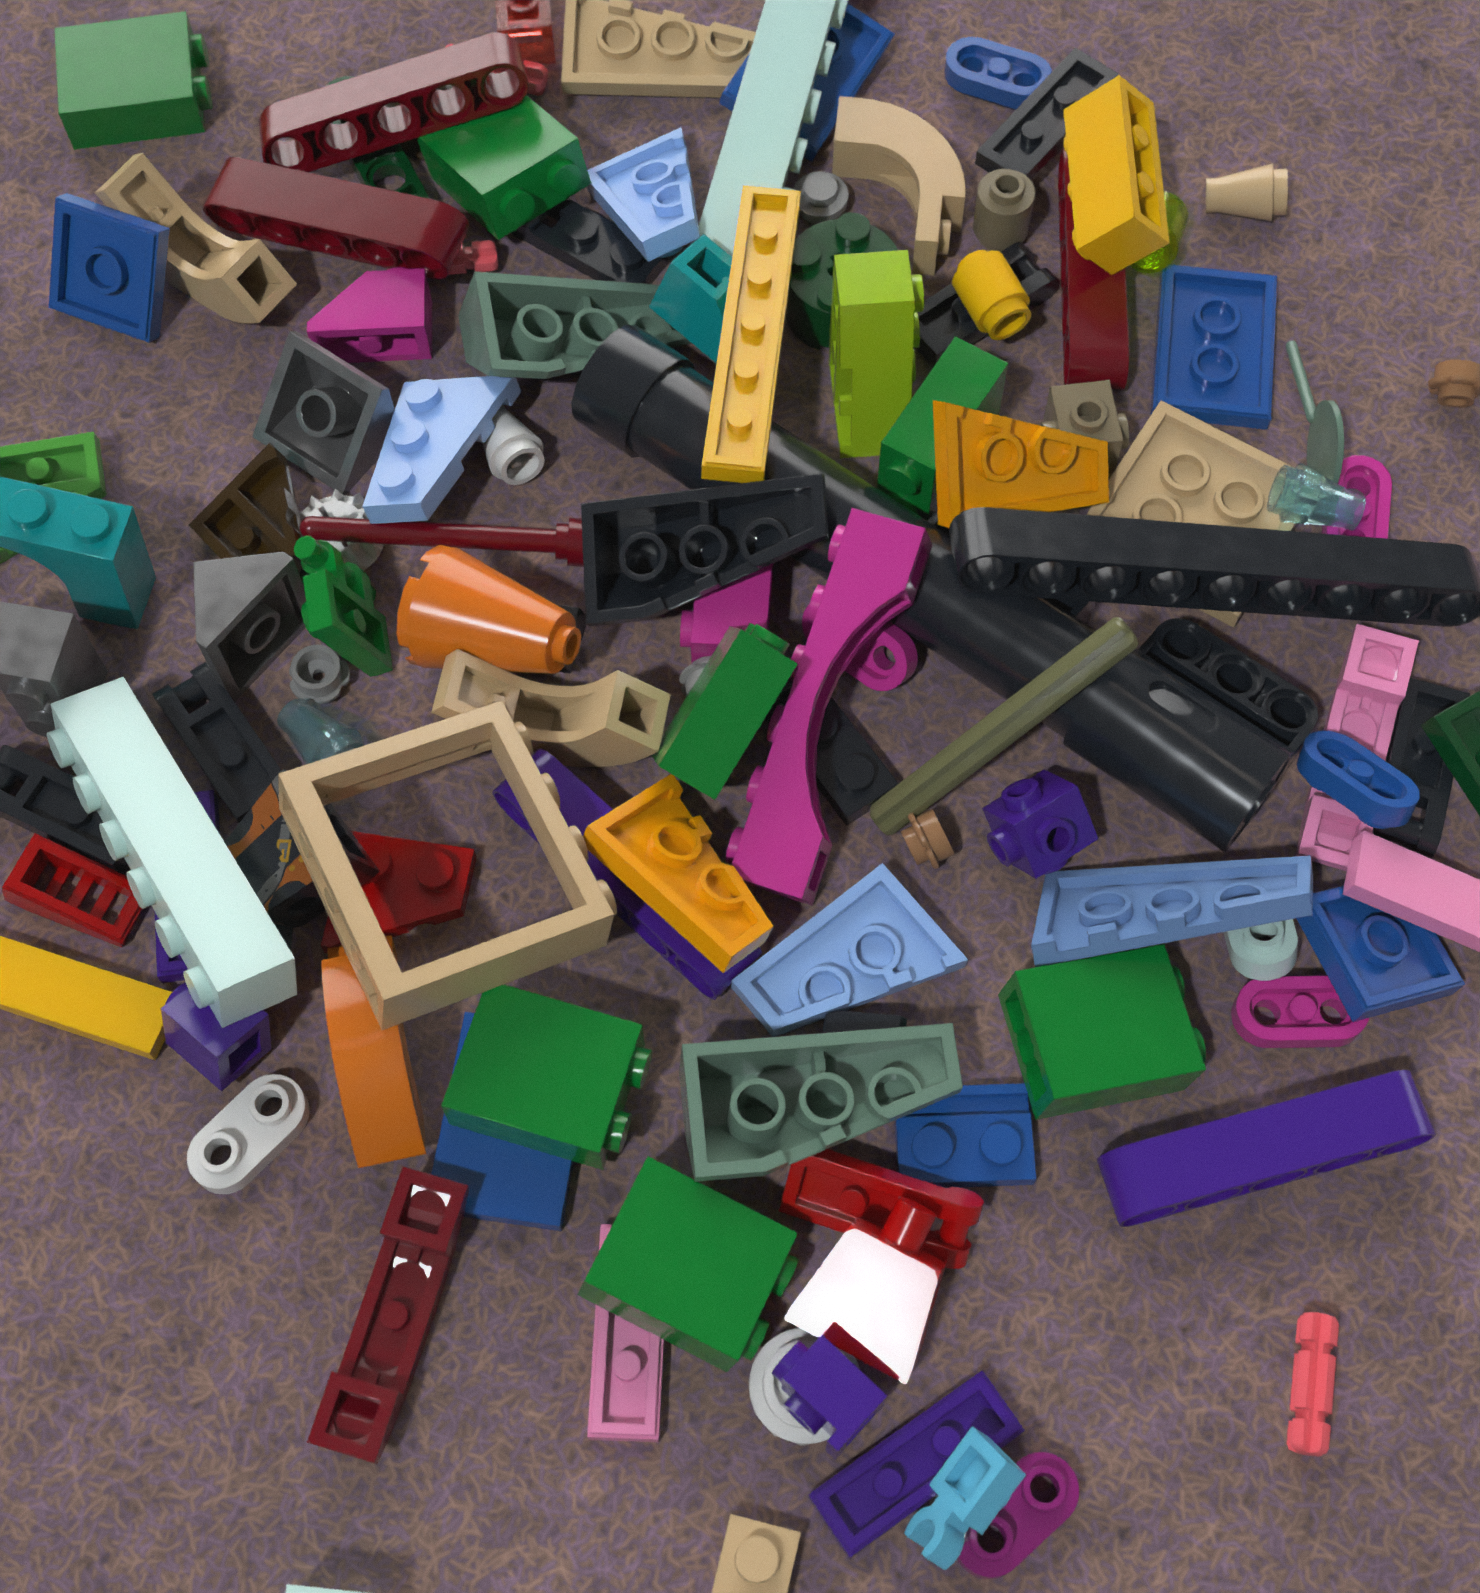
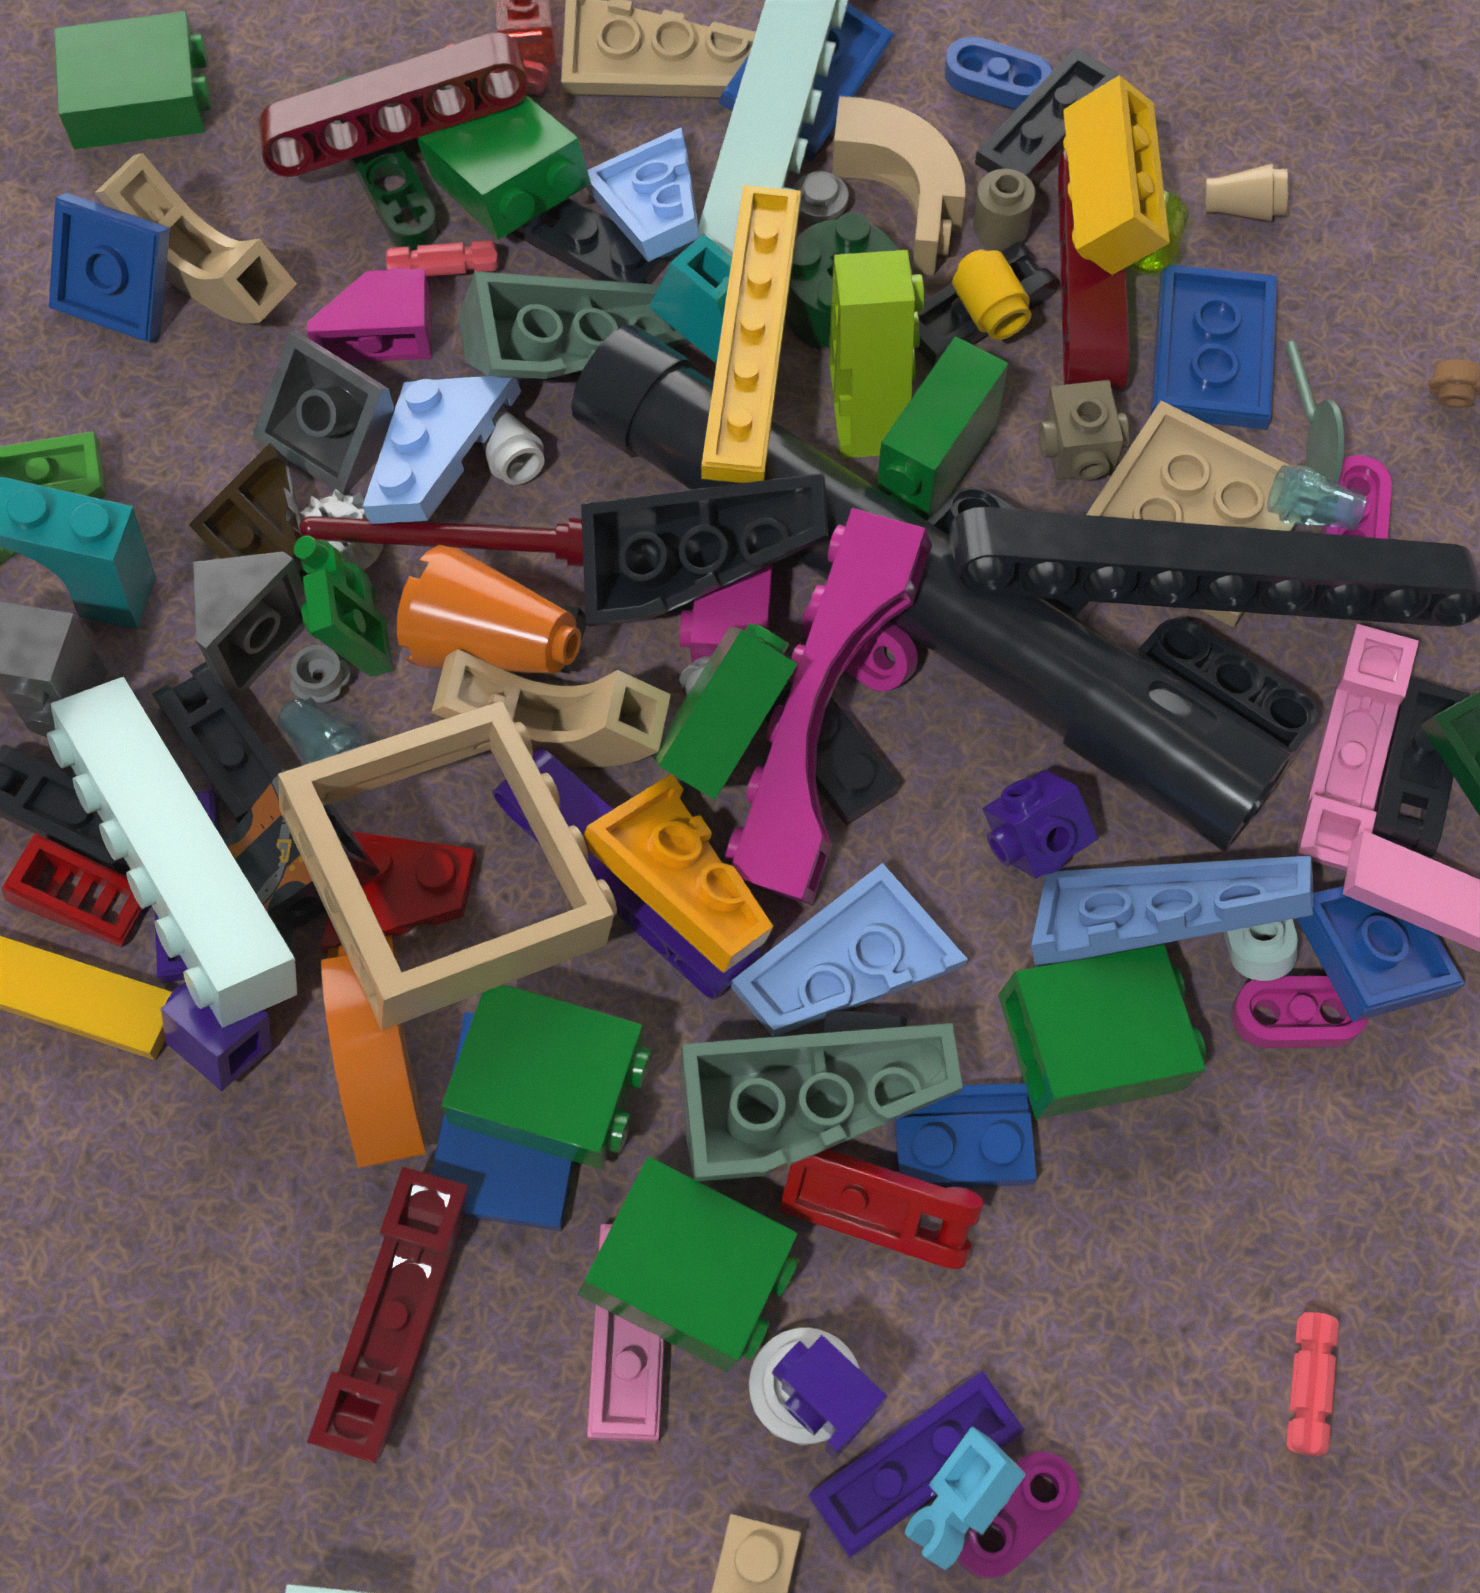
(252, 1137): white plate -> none
(336, 217): dark red beam -> none
(876, 1291): torso -> none
(927, 839): medium nougat plate -> none
(1004, 725): olive axle -> none
(1013, 464): light orange wing -> none
(1265, 1147): dark purple beam -> none
(1358, 779): blue plate -> none

